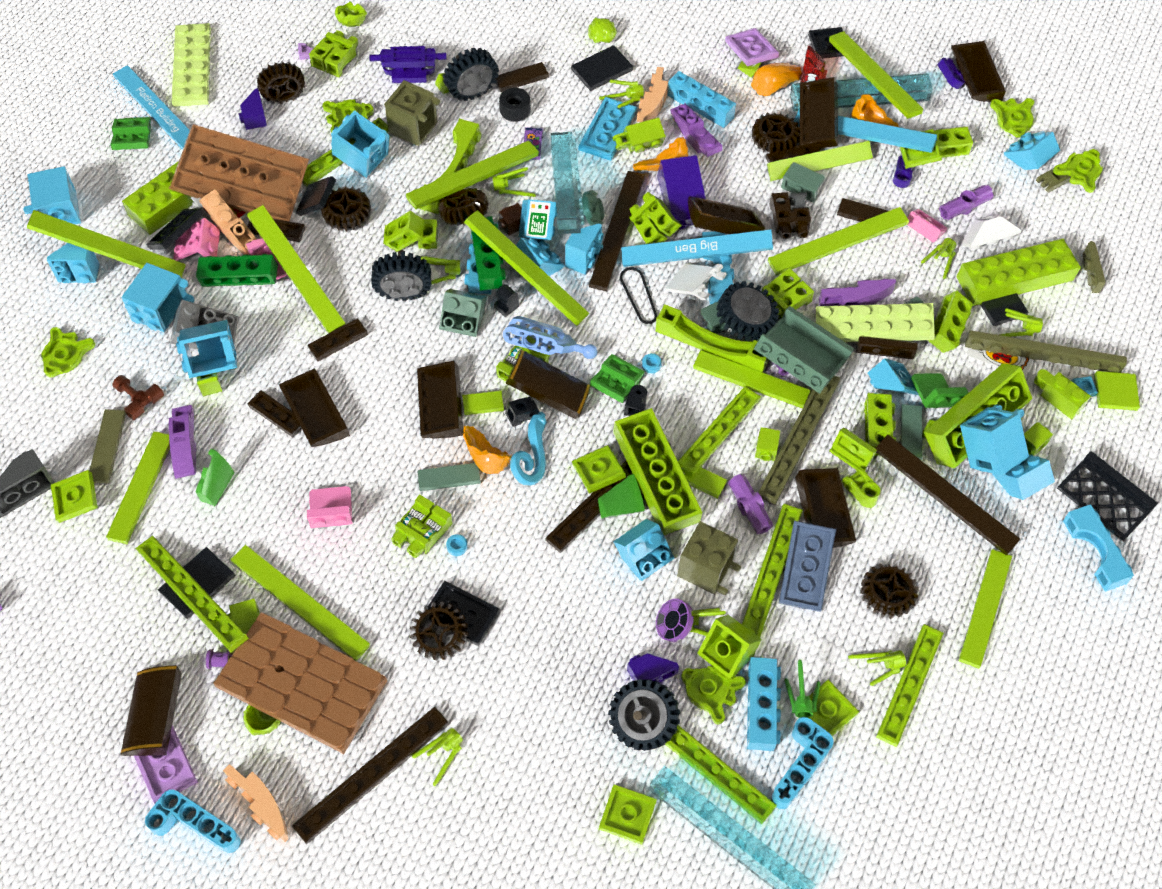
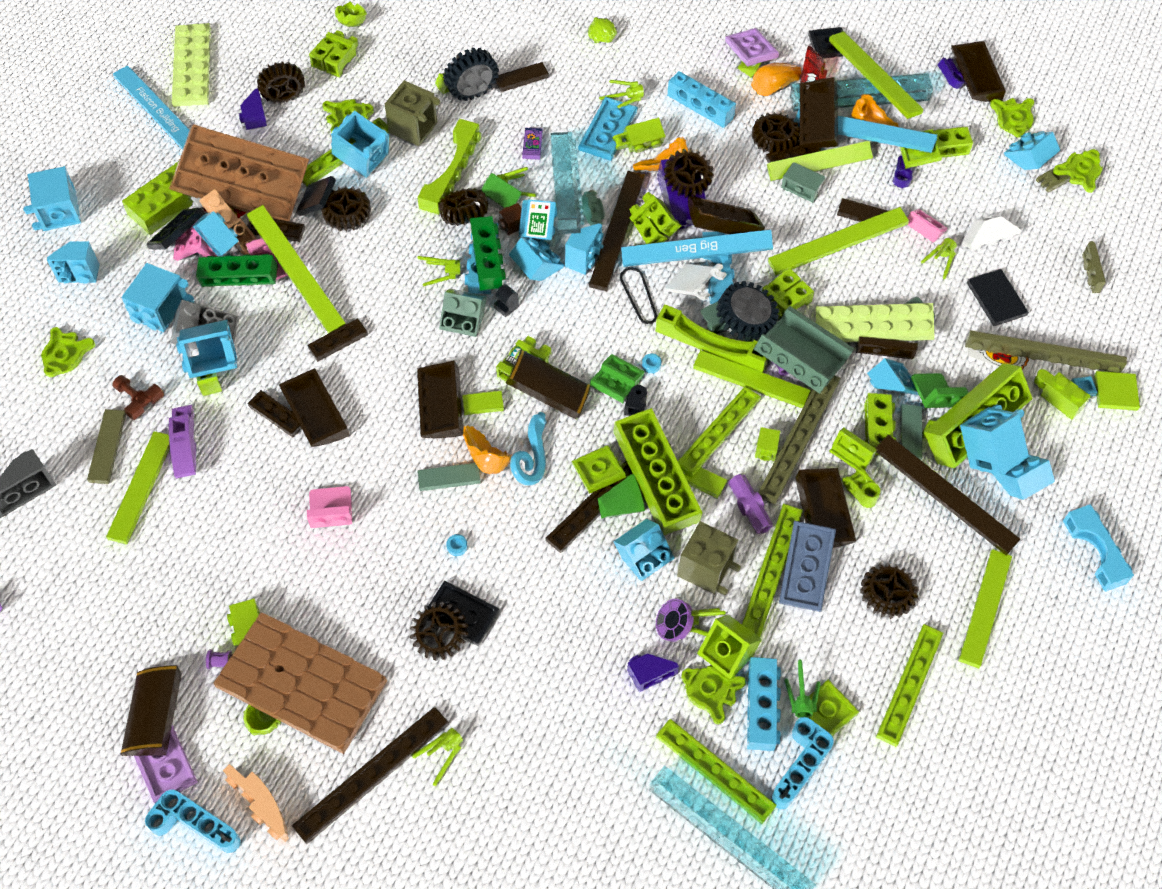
(74, 496): lime tile -> none
(100, 243): lime tile -> none
(131, 133): bright green slope -> none
(192, 594): lime tile -> none
(207, 572): black tile -> none
(214, 479): bright green slope -> none
(216, 233): none -> medium azure slope
(300, 603): lime tile -> none
(304, 51): lavender tile -> none
(401, 276): black wheel -> none
(403, 231): lime brick -> none
(408, 62): dark purple piece -> none
(421, 526): lime hips -> none
(430, 235): lime brick -> none
(471, 175): lime tile -> none
(500, 191): none -> bright green slope
(515, 112): black tyre -> none
(521, 410): black leg -> none
(526, 267): lime tile -> none
(563, 344): light blue piece -> none
(602, 67): black tile -> none
(627, 814): lime tile -> none
(644, 714): wheel -> none
(654, 99): light nougat slope -> none
(694, 131): medium lavender slope -> none
(701, 167): none -> dark brown gear
(790, 220): dark brown hips -> none
(865, 293): medium lavender slope -> none
(891, 659): lime plant -> none
(951, 321): lime brick -> none
(966, 202): medium lavender piece -> none
(1018, 271): lime brick -> none
(1030, 323): lime plant -> none
(1037, 438): lime brick -> none
(1114, 481): black fence -> none

